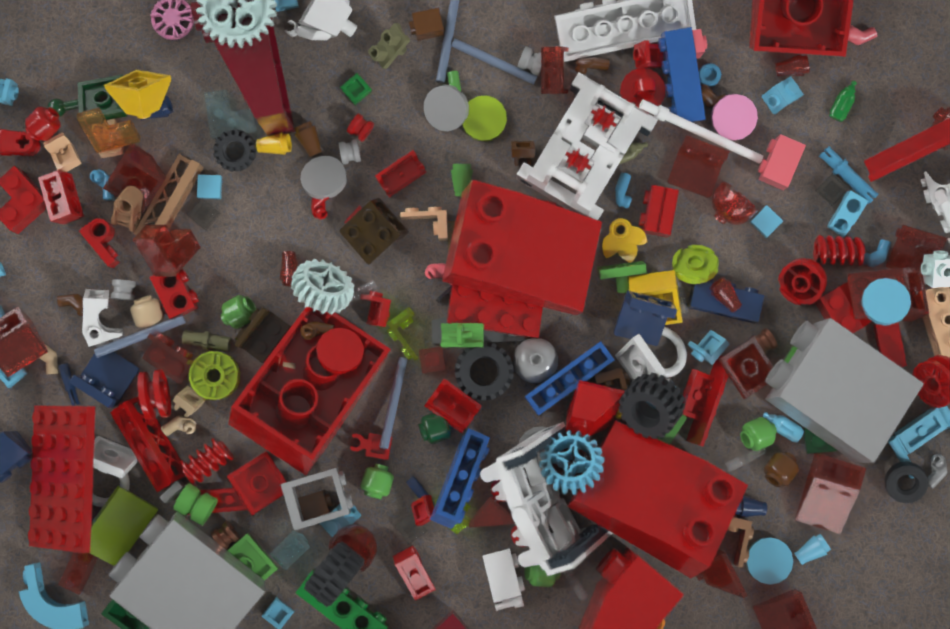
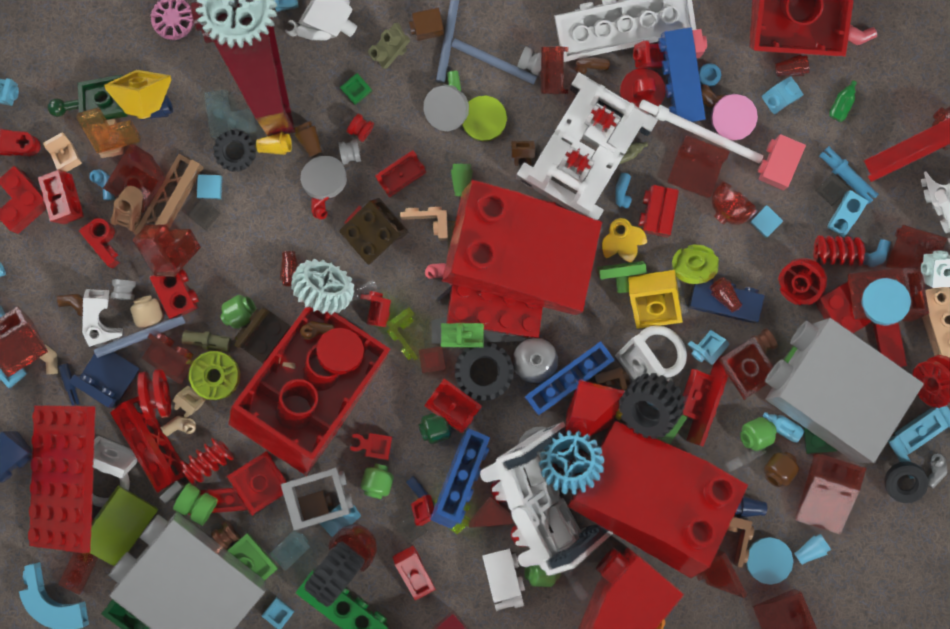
(42, 123): red head -> none
(393, 403): sand blue bar -> none
(643, 316): dark blue bracket -> none

